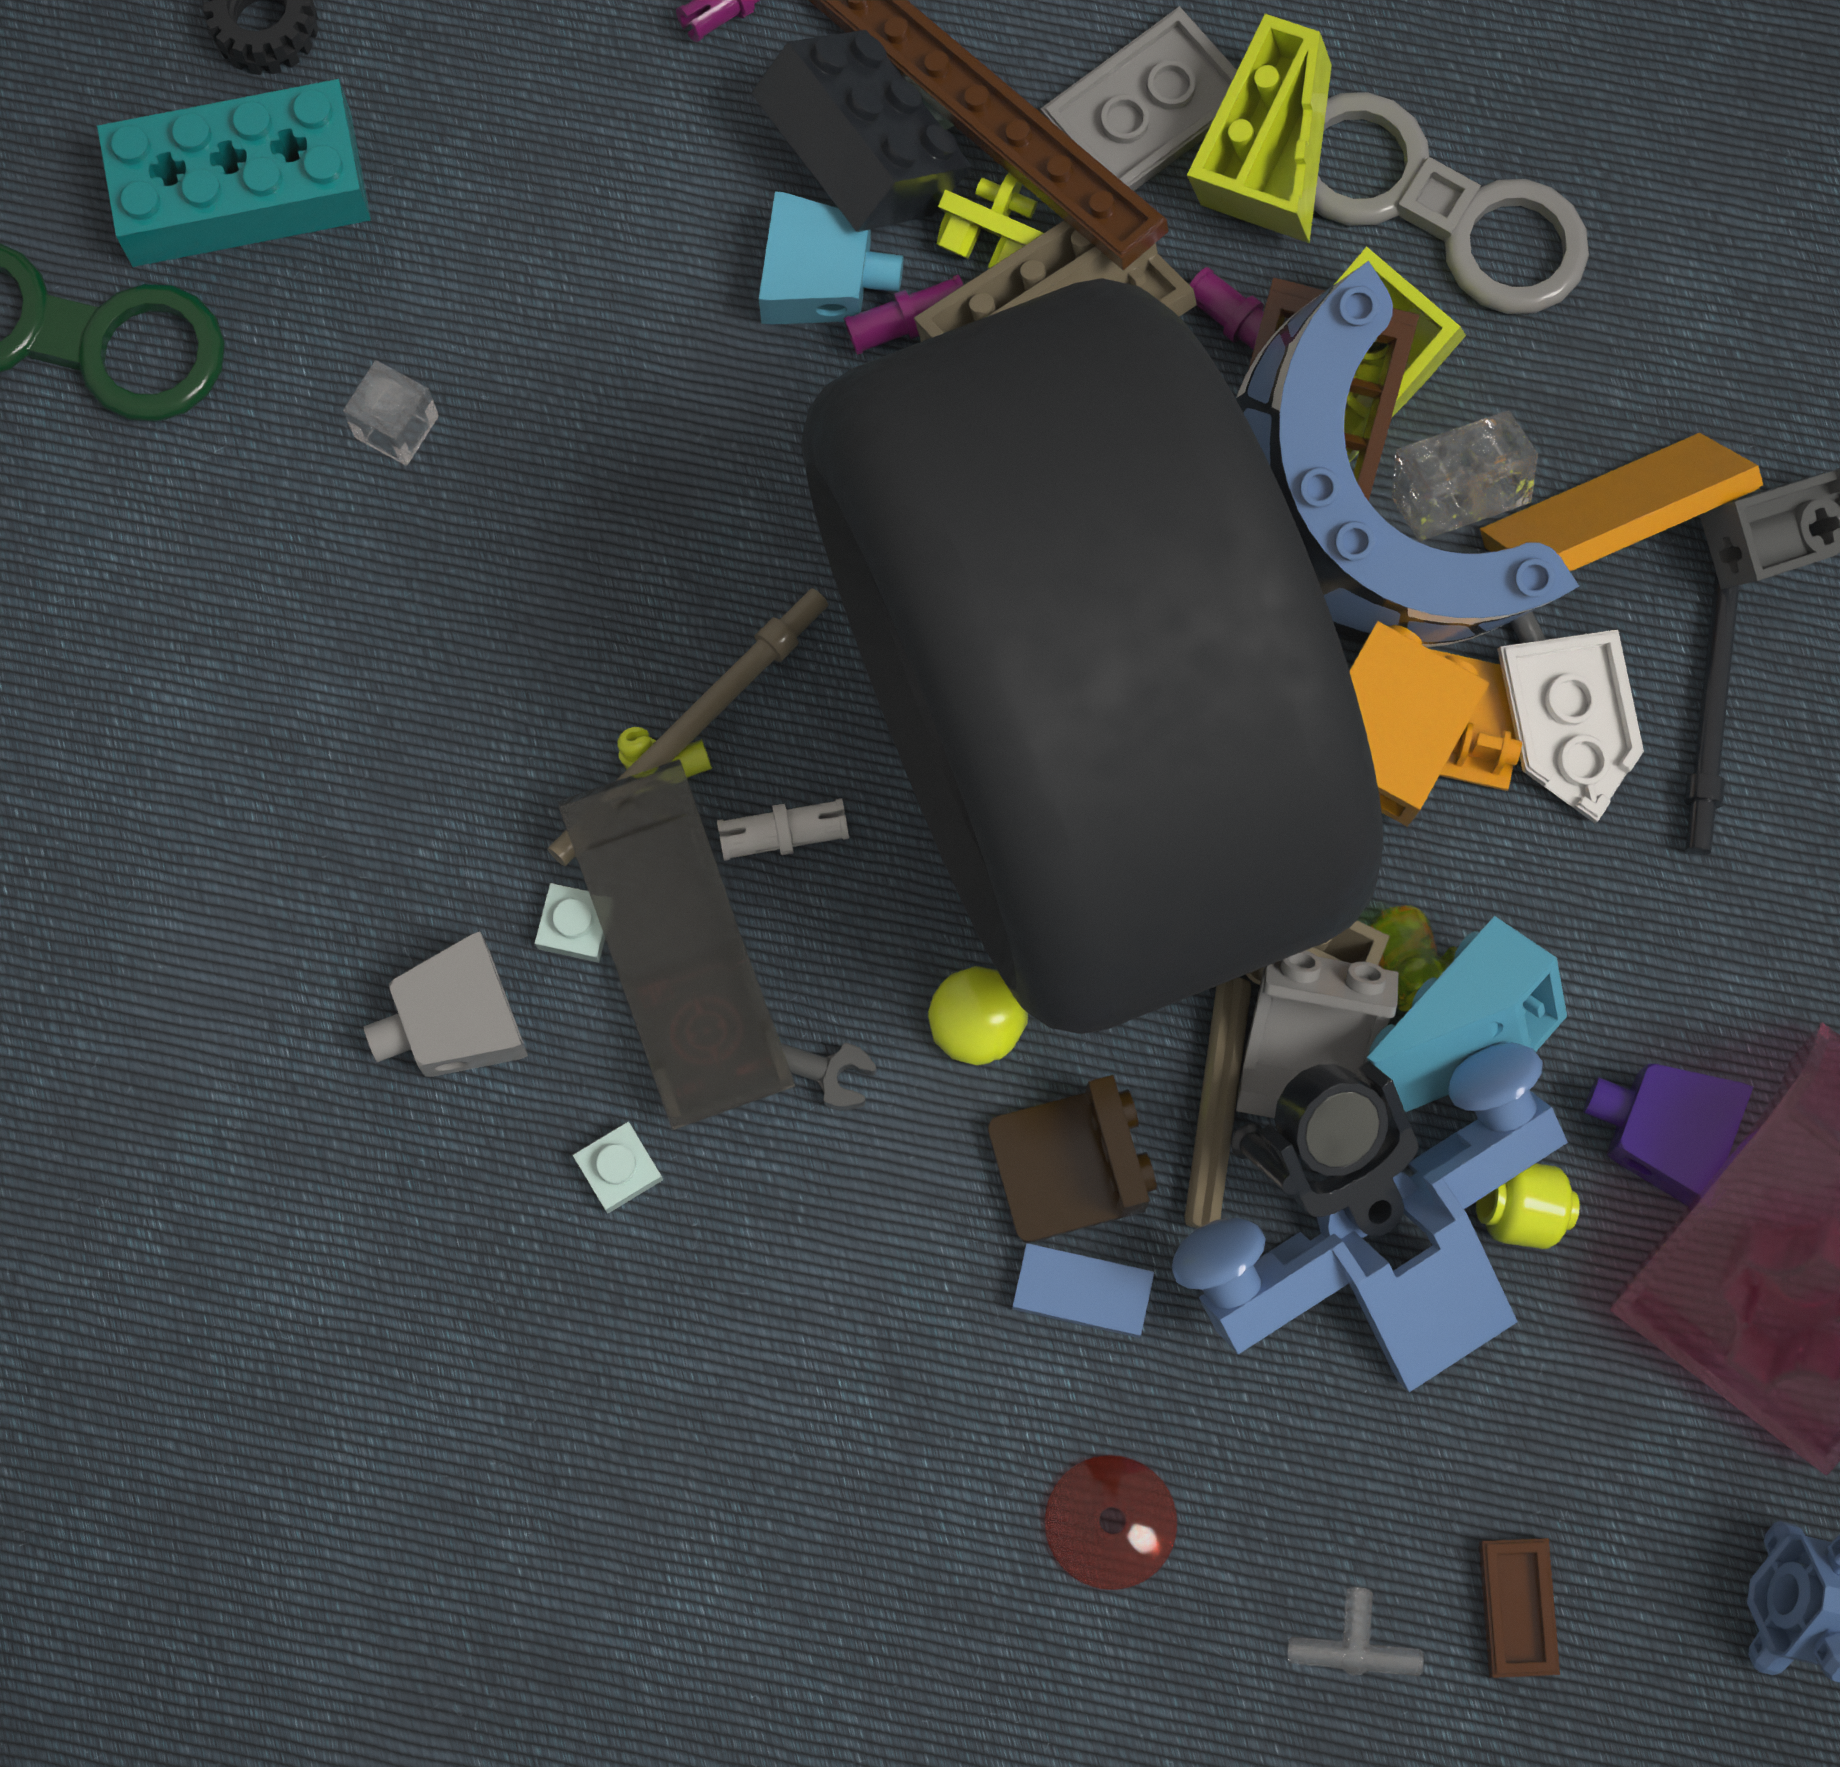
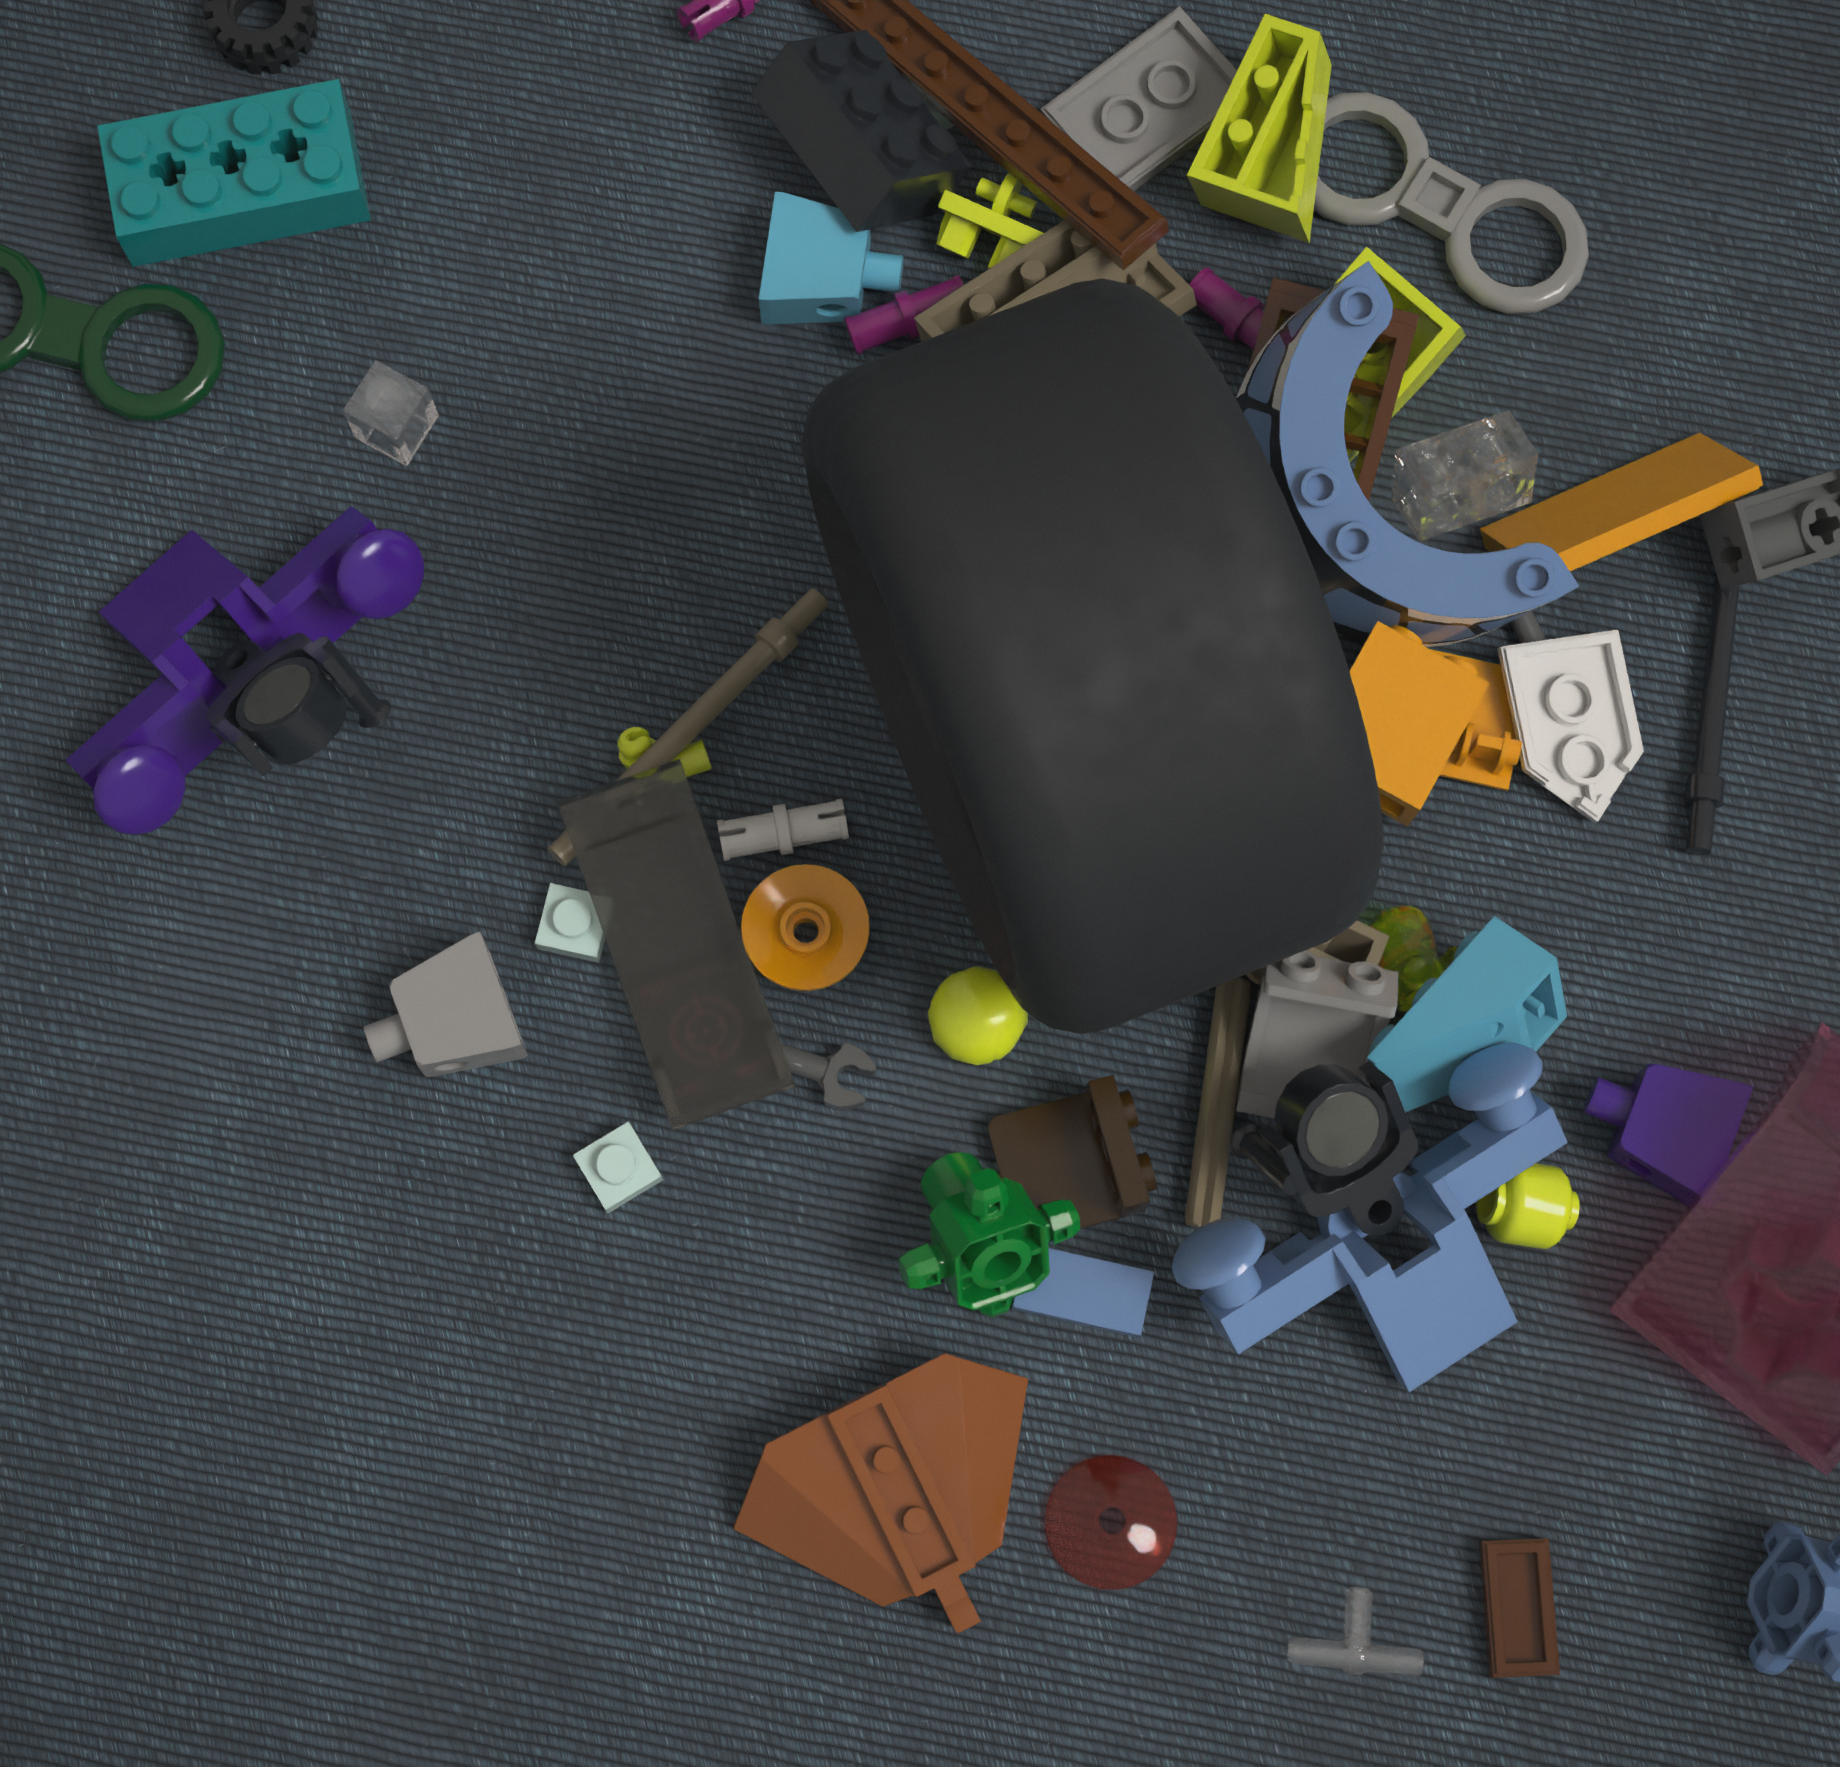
(268, 686): none -> dark purple piece
(805, 896): none -> light orange dish
(896, 1484): none -> dark orange panel
(984, 1236): none -> green piece

